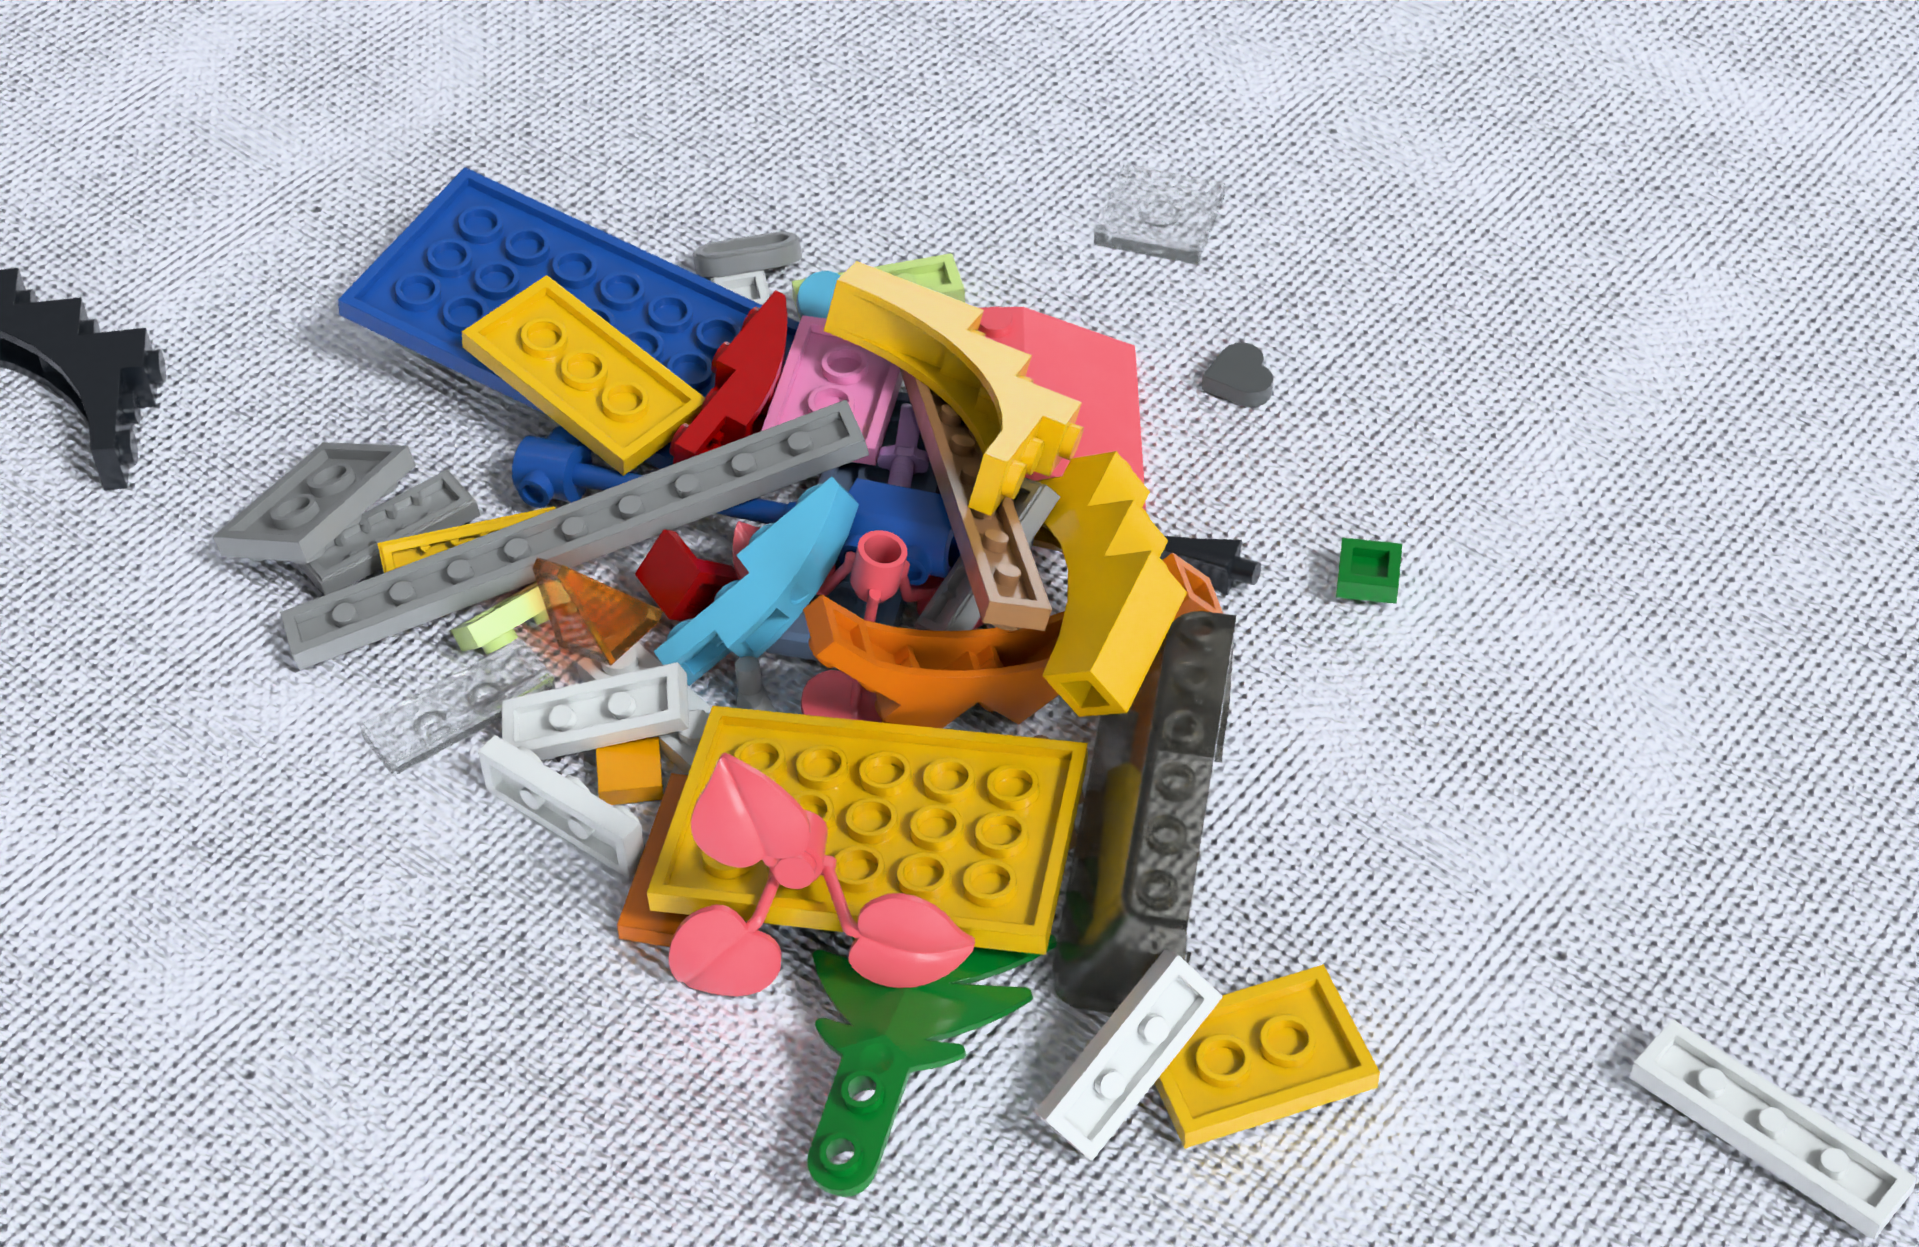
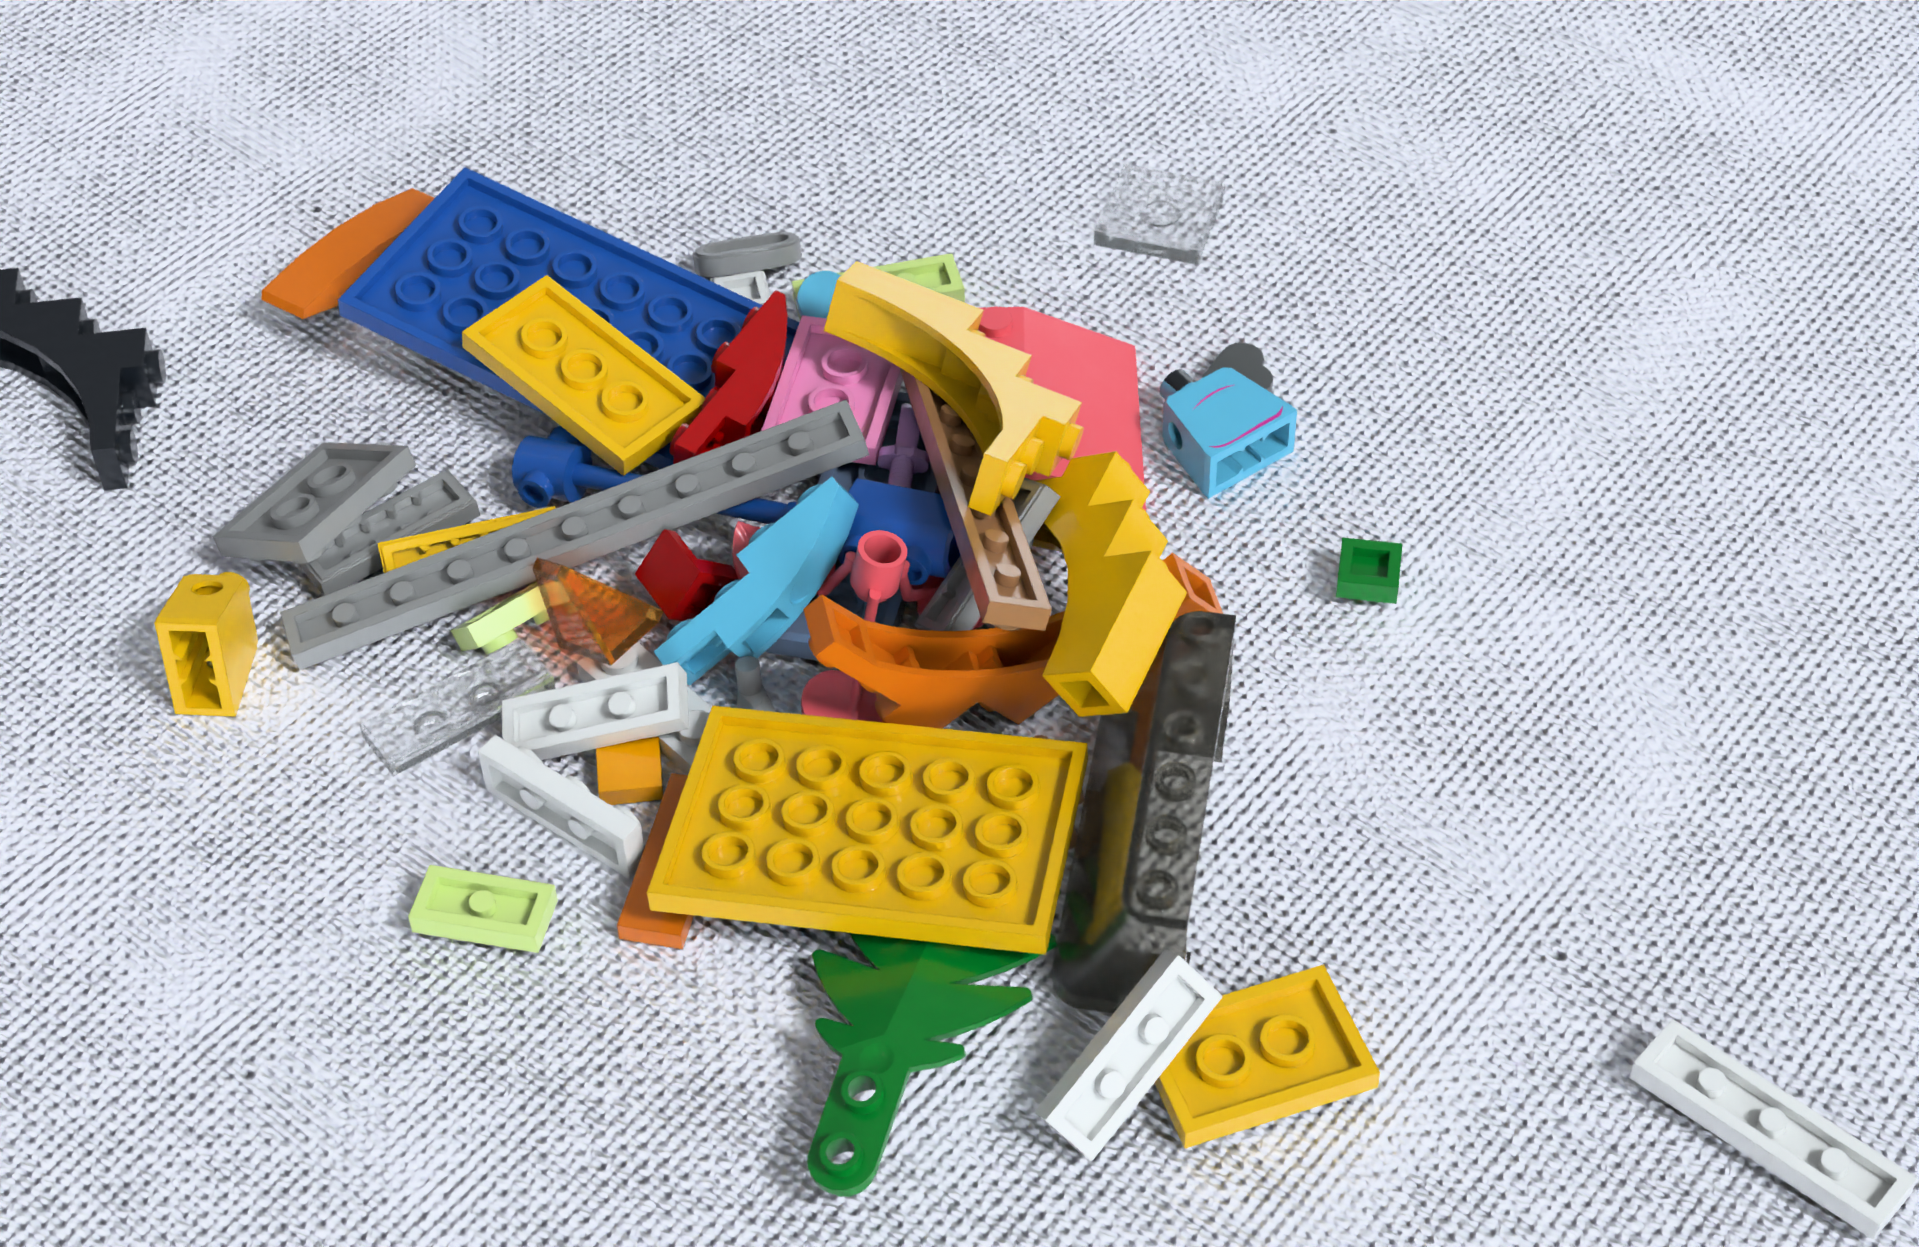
(204, 623): none -> yellow torso
(340, 257): none -> orange slope
(483, 908): none -> yellowish green plate
(752, 818): coral plant -> none
(1216, 559): black piece -> none
(1224, 427): none -> medium azure torso

